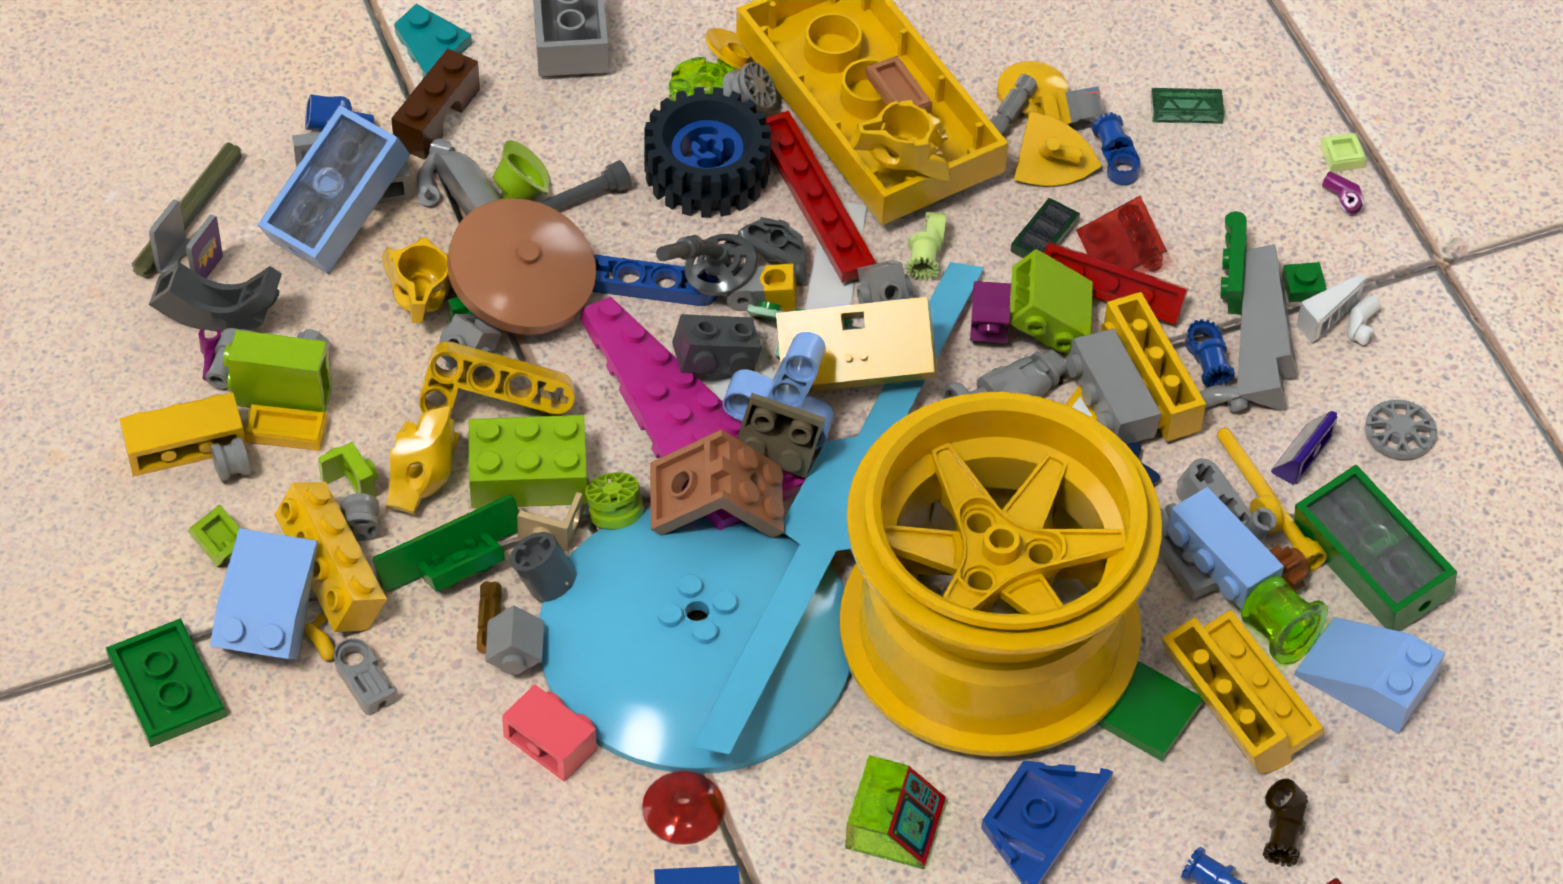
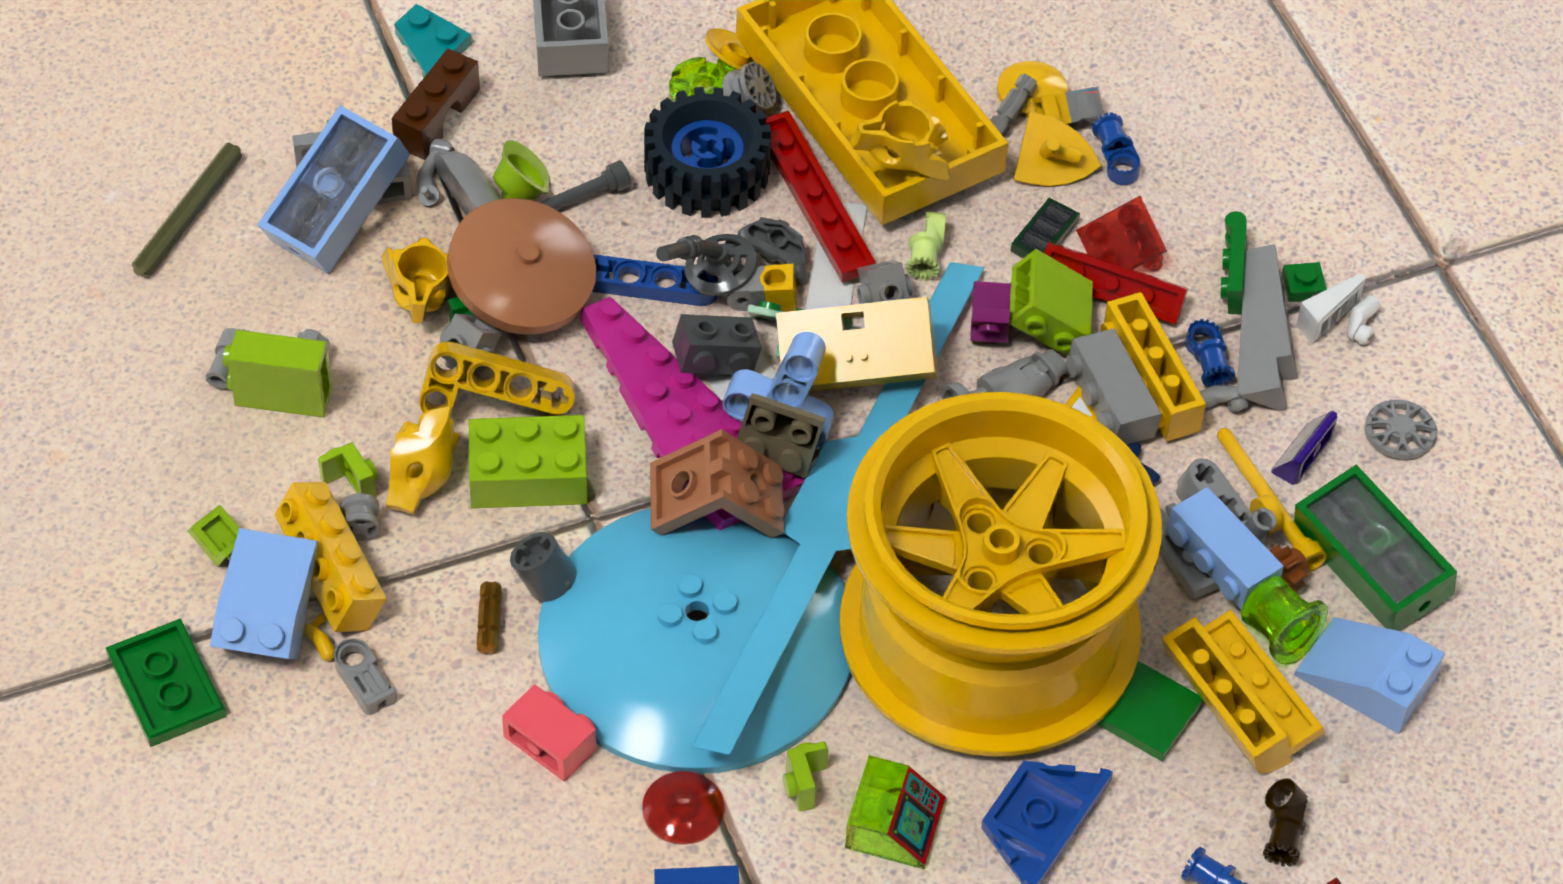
(171, 245): light grey piece -> none
(180, 433): yellow brick -> none
(207, 347): magenta hand -> none
(214, 305): dark grey arch -> none
(230, 459): light grey wheel -> none
(285, 427): yellow tile -> none
(322, 108): blue piece -> none
(451, 550): green bracket -> none
(514, 641): light grey brick -> none
(564, 532): tan bracket -> none
(616, 502): lime wheel -> none
(798, 777): none -> lime bracket
(895, 83): nougat tile -> none
(1187, 105): clear green tile -> none
(1343, 152): yellowish green tile -> none
(1348, 192): magenta arm -> none

